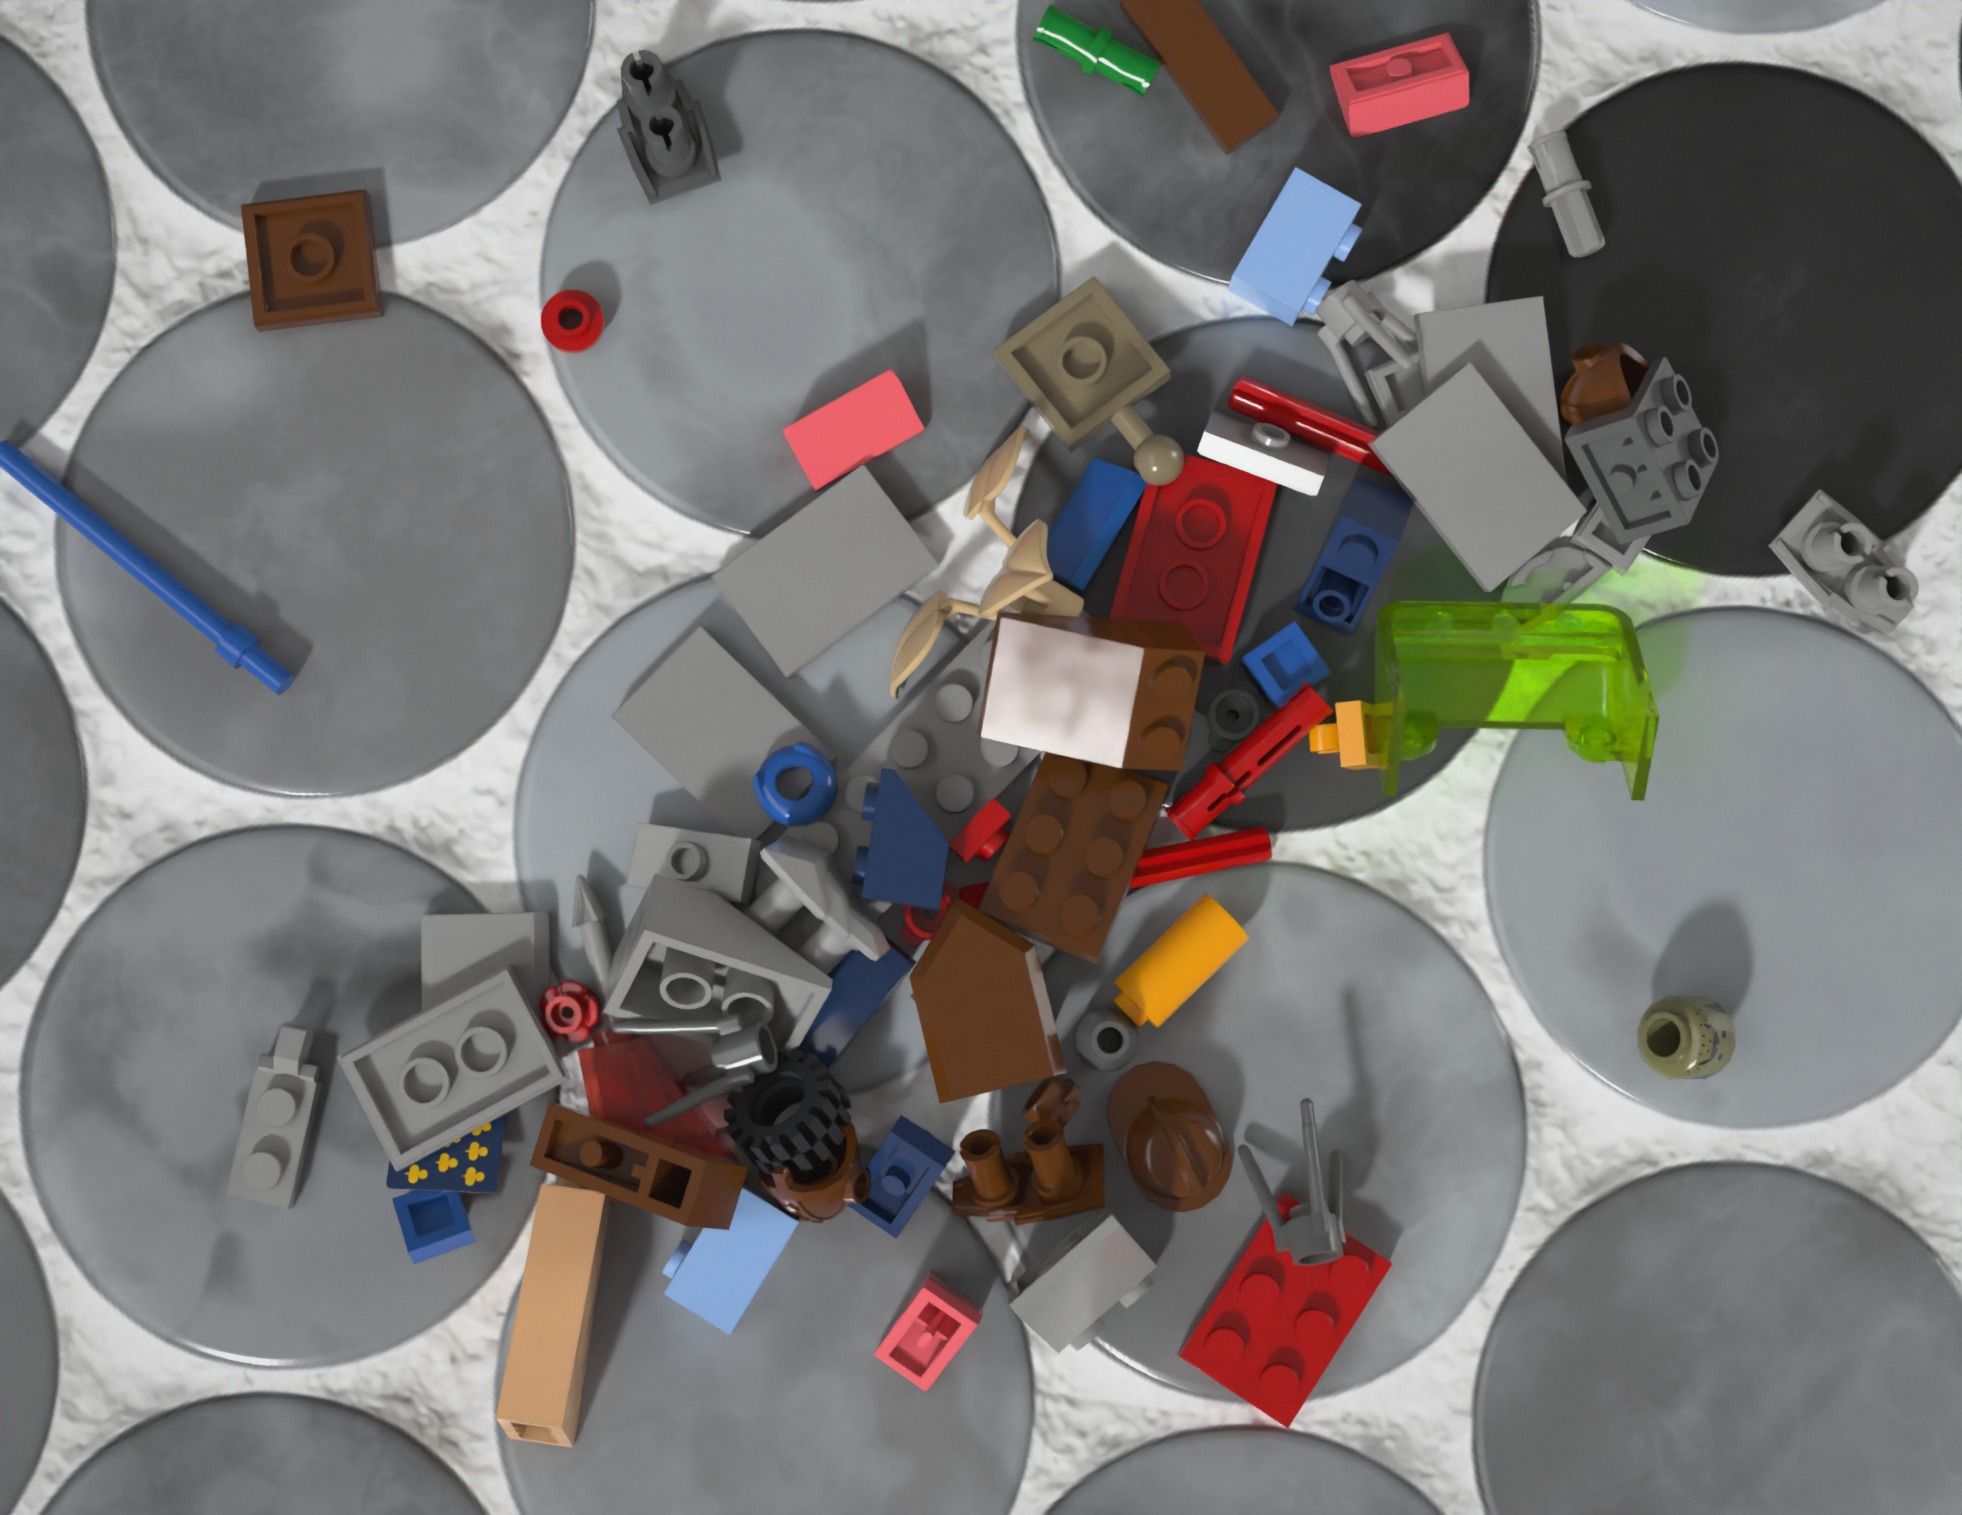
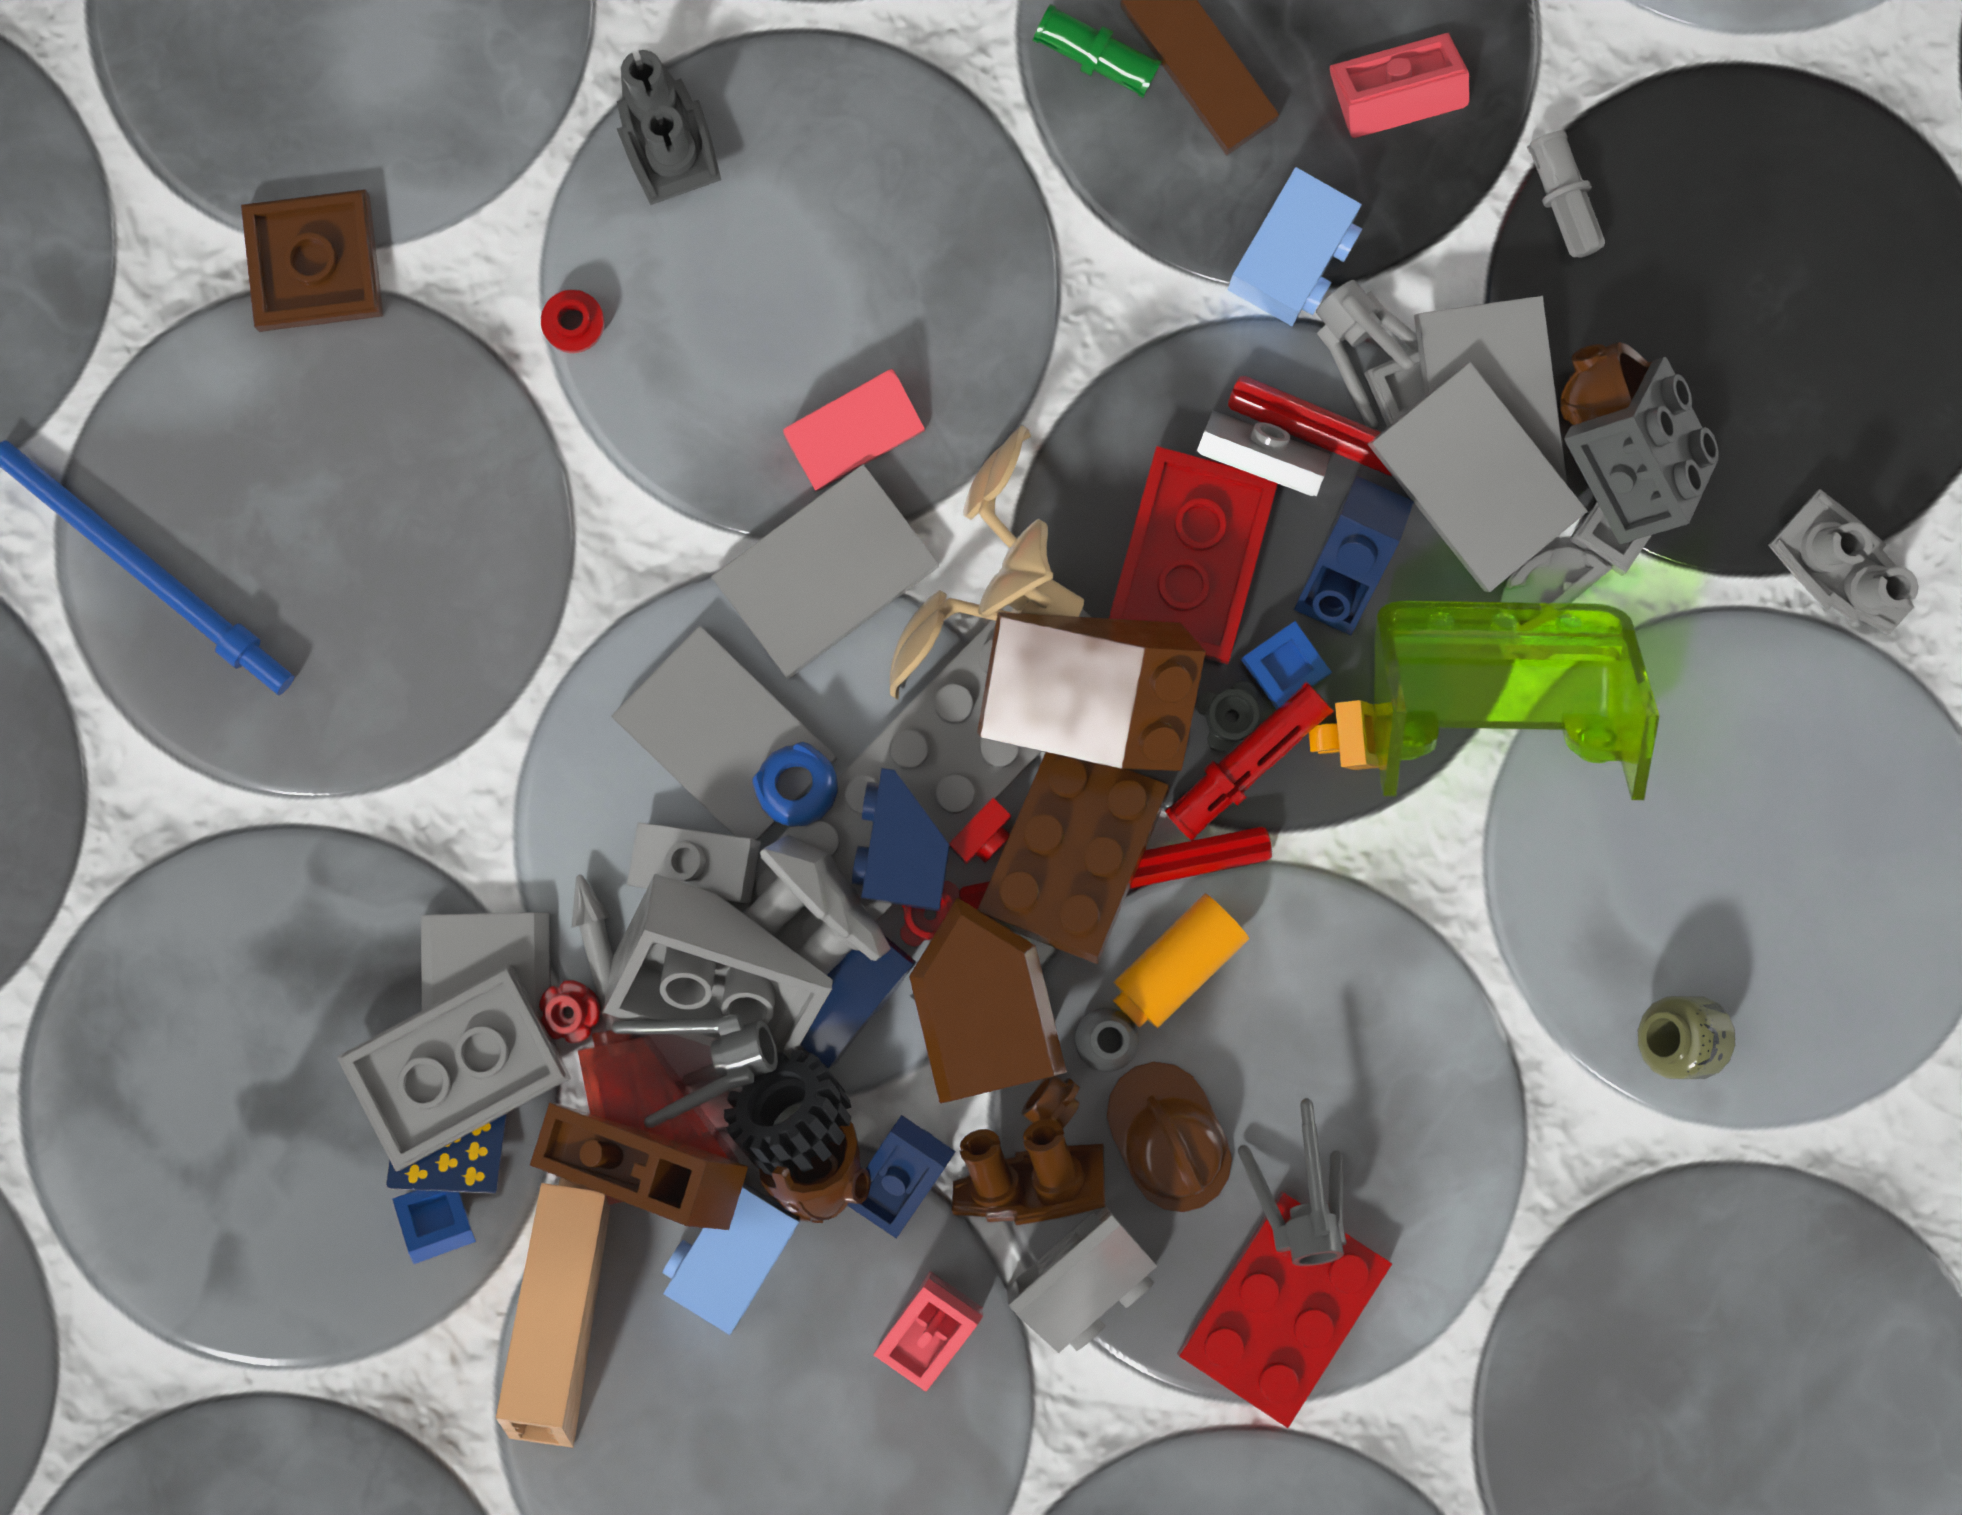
(277, 1123): light grey hinge -> none
(1088, 369): dark tan plate -> none
(1091, 521): blue tile -> none

